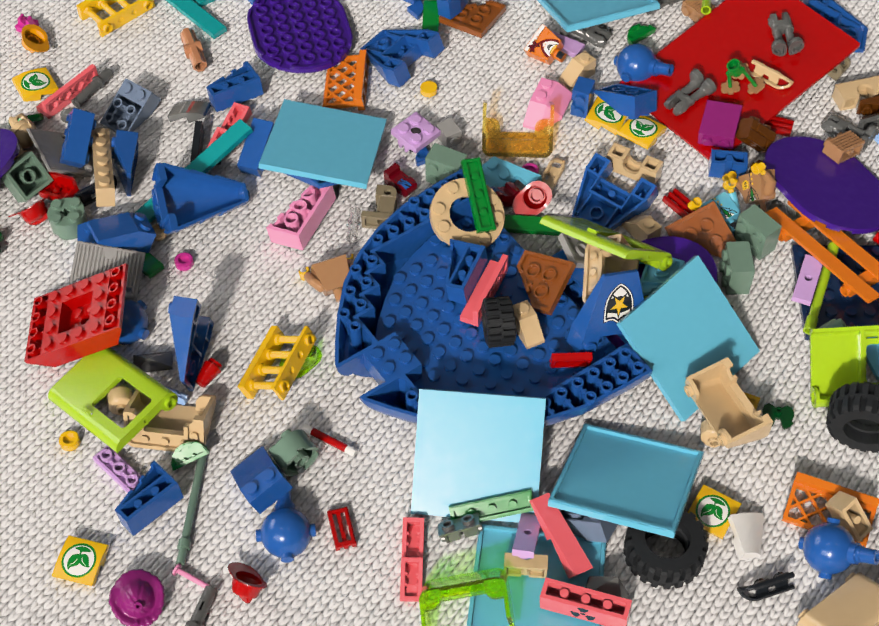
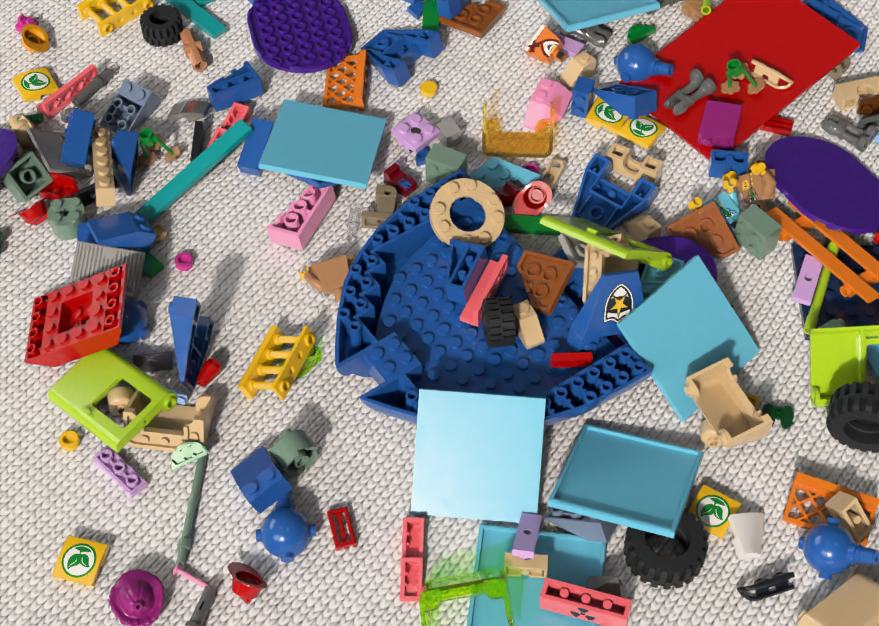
(149, 499): blue wedge -> none
(154, 142): none -> plant
(161, 25): none -> black tyre
(192, 197): blue cone -> none
(329, 440): red bar -> none
(468, 524): flat silver hinge -> none
(478, 195): green tile -> none
(495, 506): tile -> none
(563, 539): coral slope -> none
(680, 199): red tile -> none
(737, 268): sand green brick -> none
(755, 134): reddish brown brick -> none
(782, 27): dark grey piece -> none
(843, 146): medium nougat brick -> none

